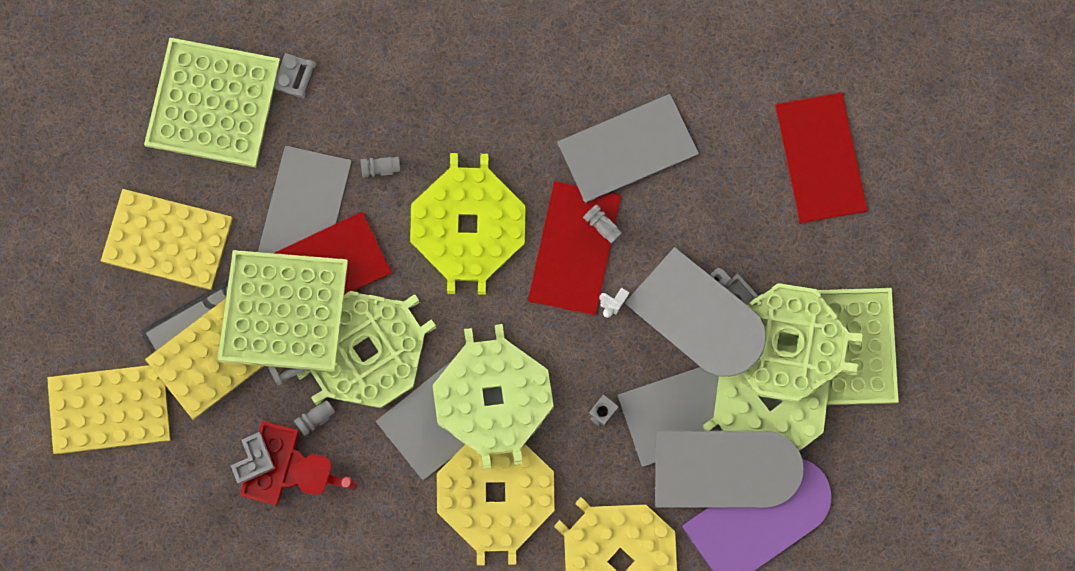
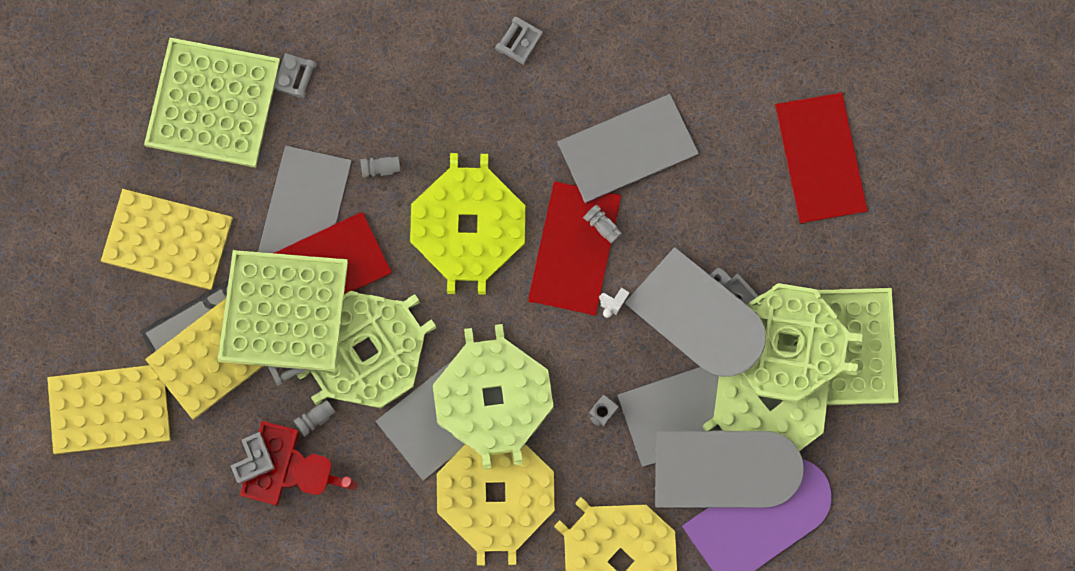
(524, 43): none -> light grey plate

